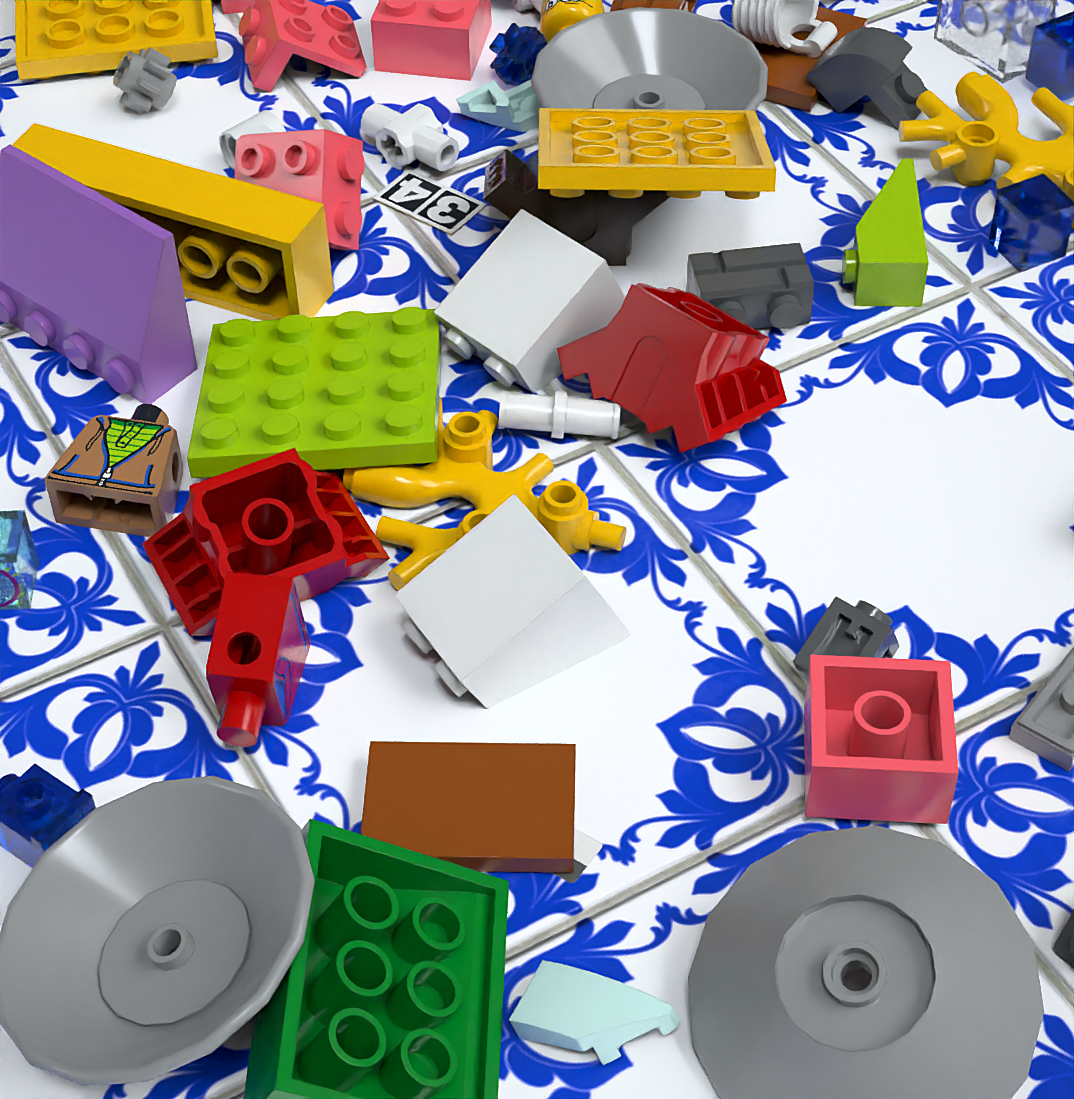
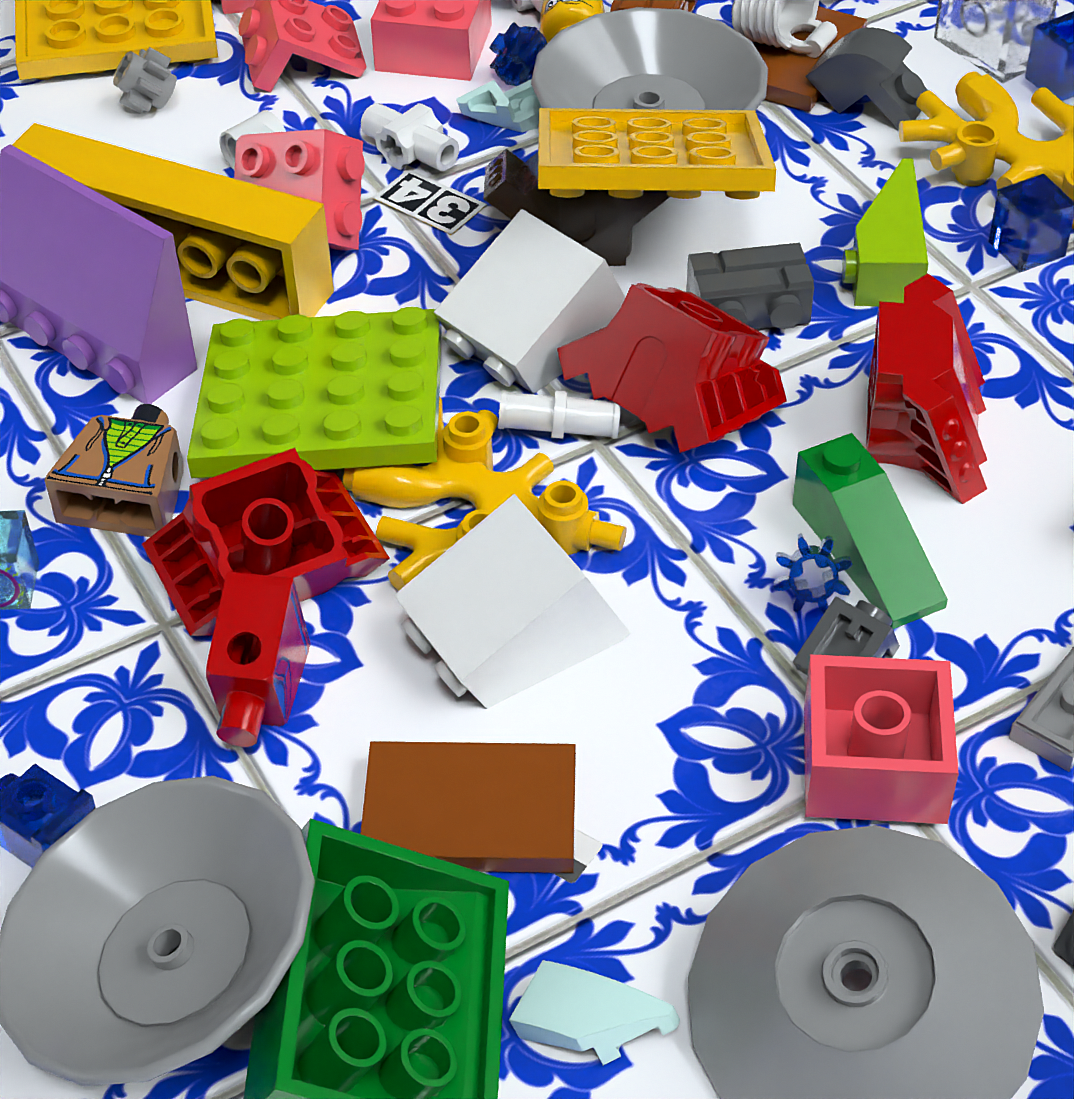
(823, 559): none -> clear blue gear
(851, 498): none -> slope
(926, 390): none -> red slope

